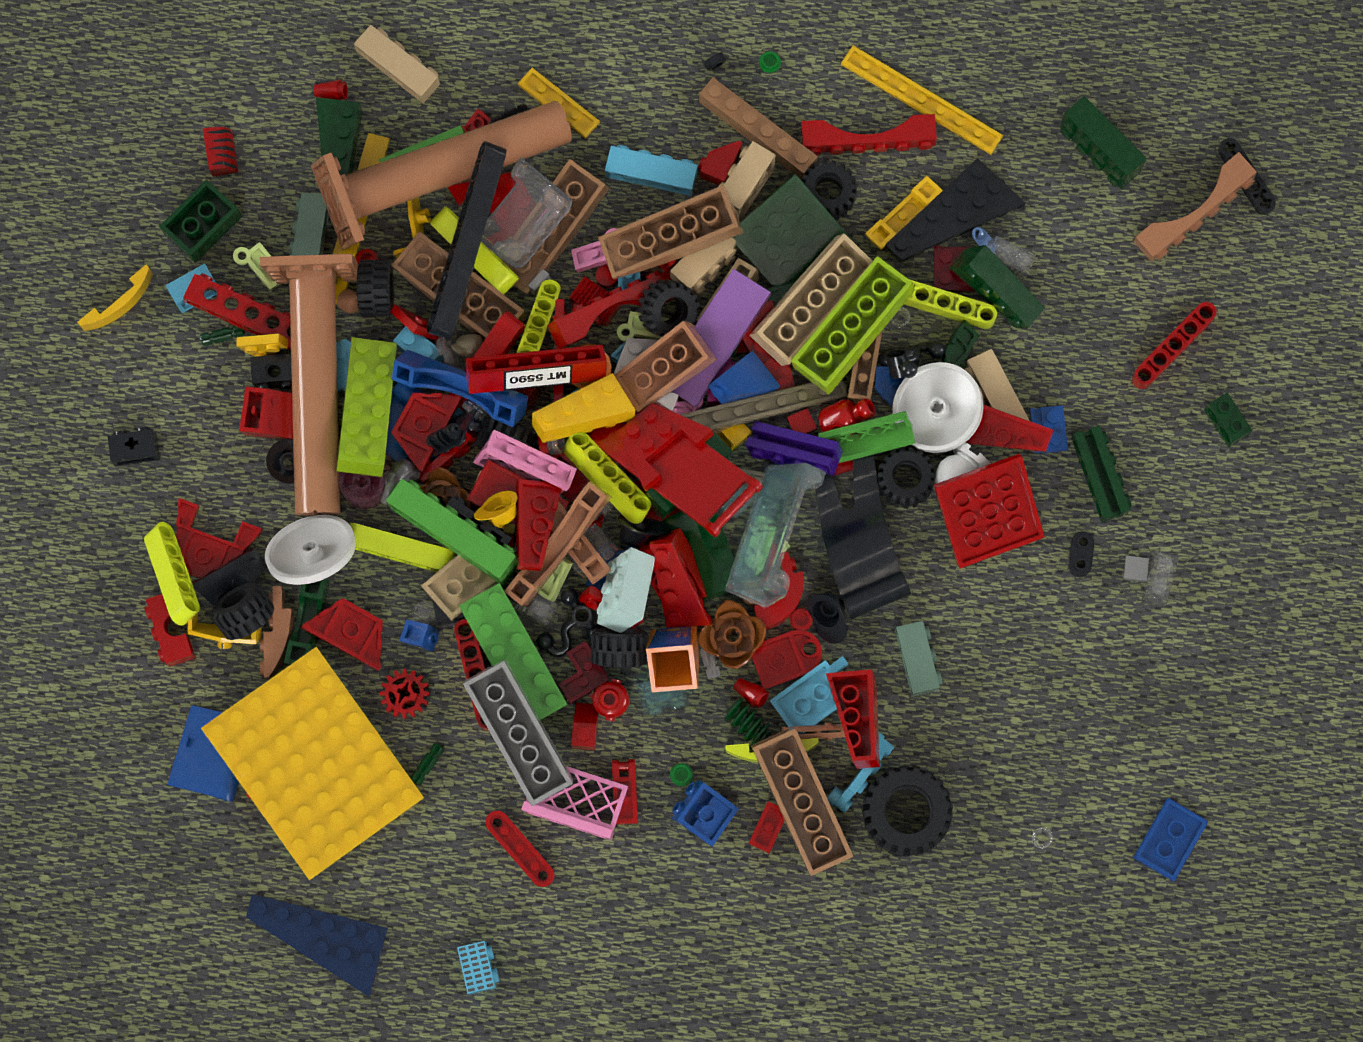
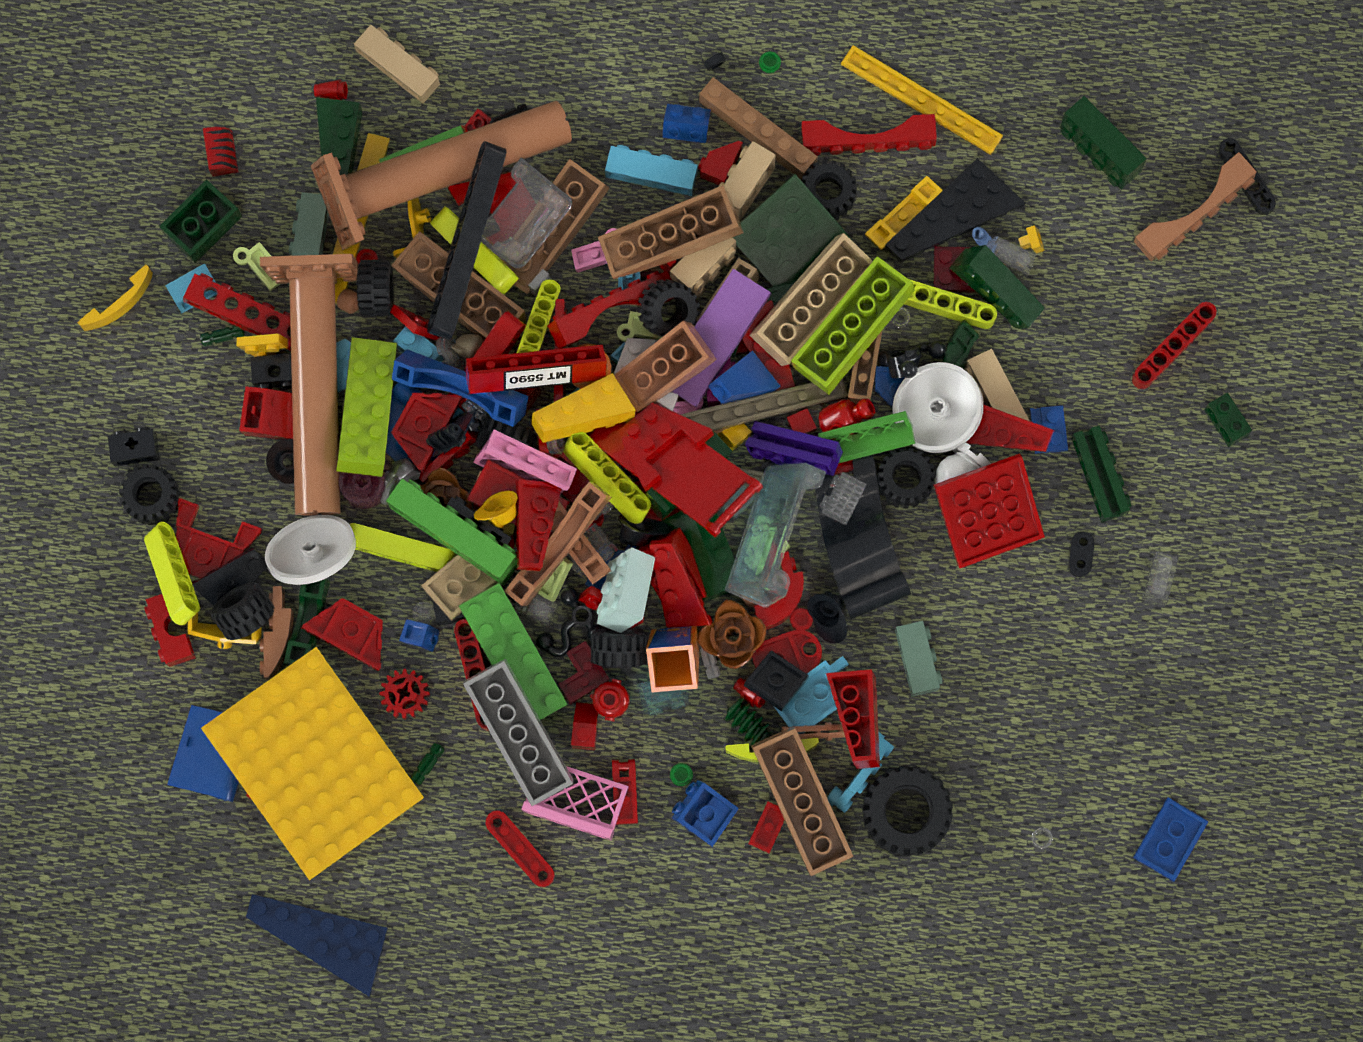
(138, 480): none -> black tyre
(477, 967): medium azure brick -> none
(546, 92): yellow tile -> none
(587, 291): red brick -> none
(604, 277): red tile -> none
(686, 123): none -> blue bracket
(776, 680): none -> black tile
(843, 498): none -> clear brick
(1032, 240): none -> yellow tile
(1135, 568): light grey tile -> none

